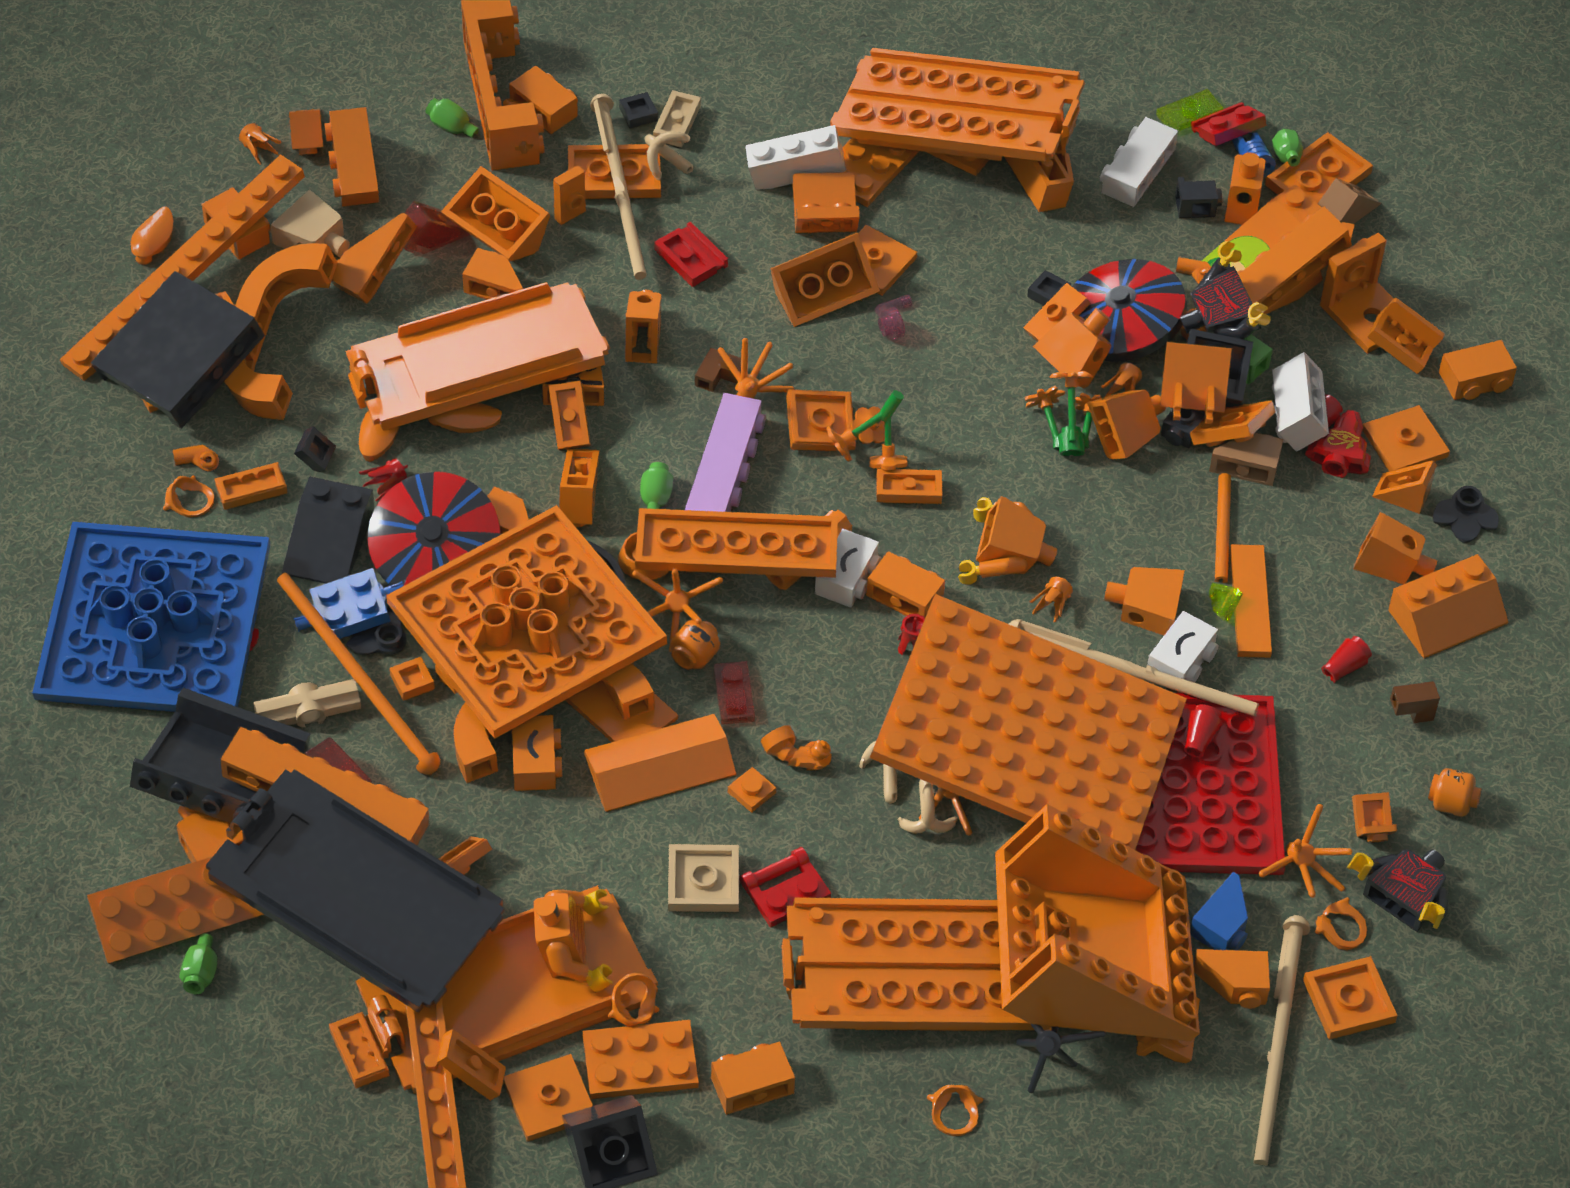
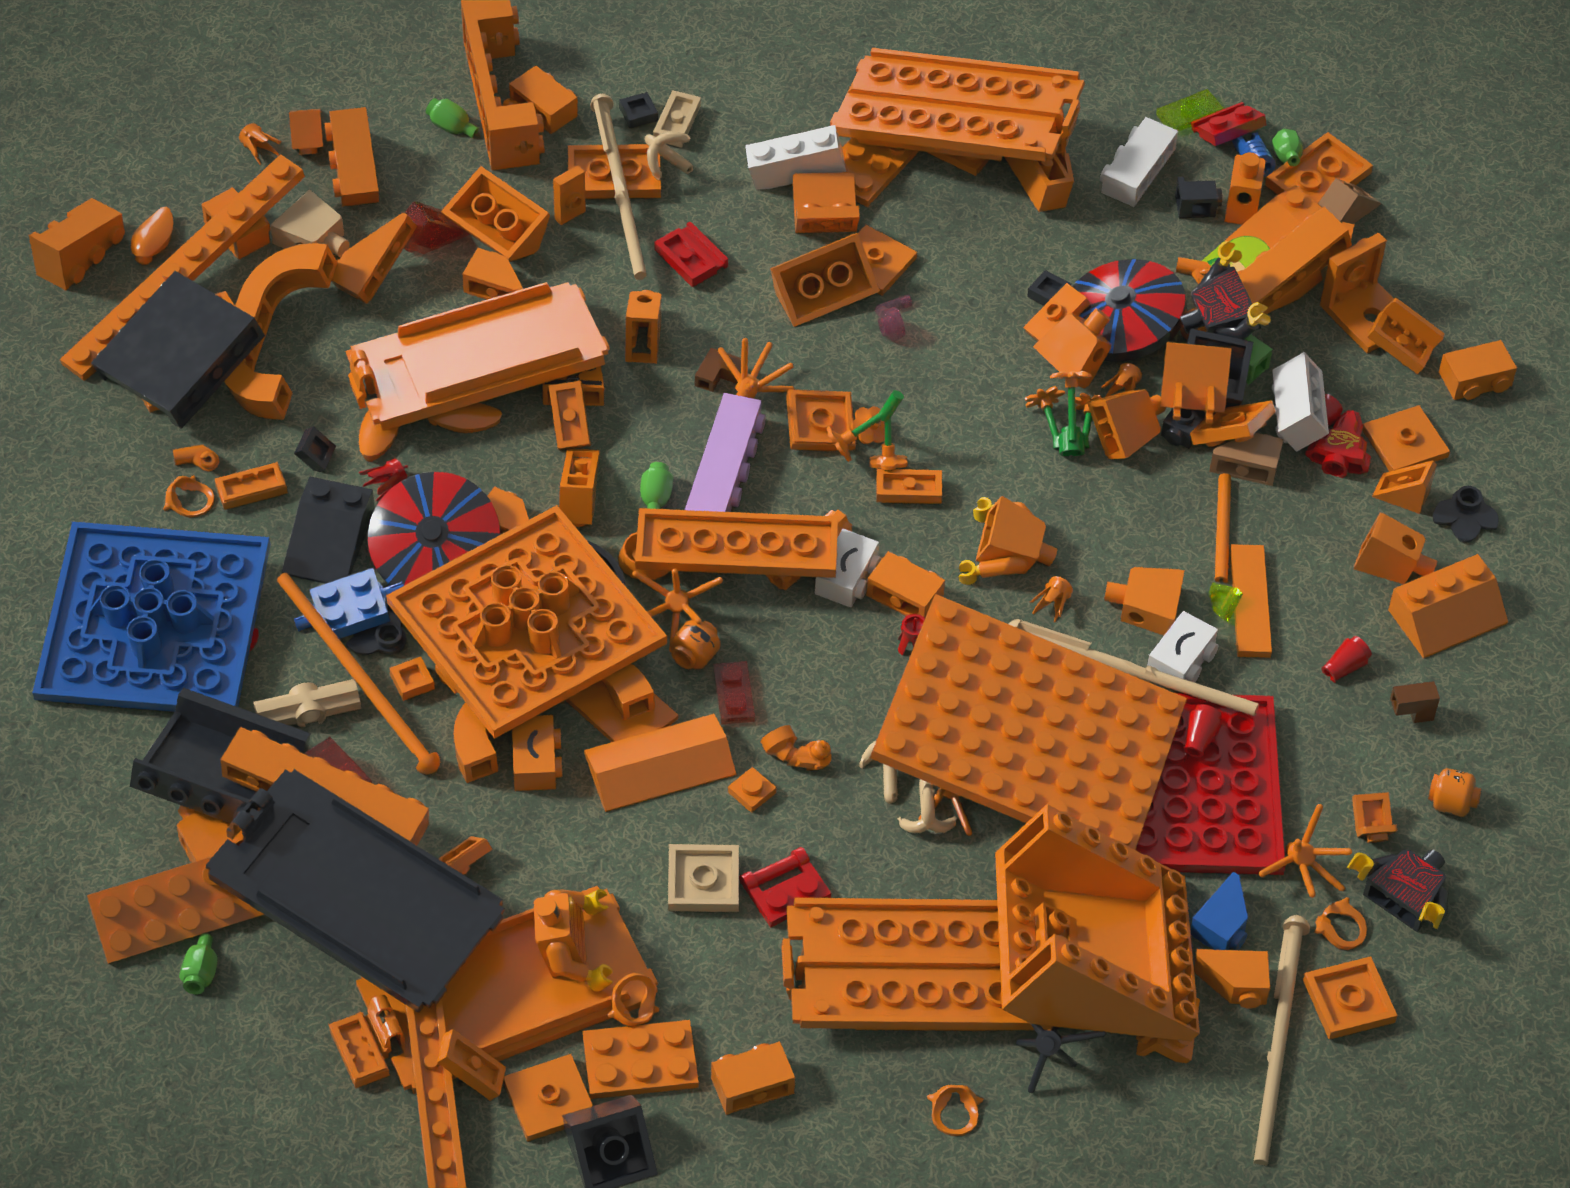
(76, 243): none -> orange wedge

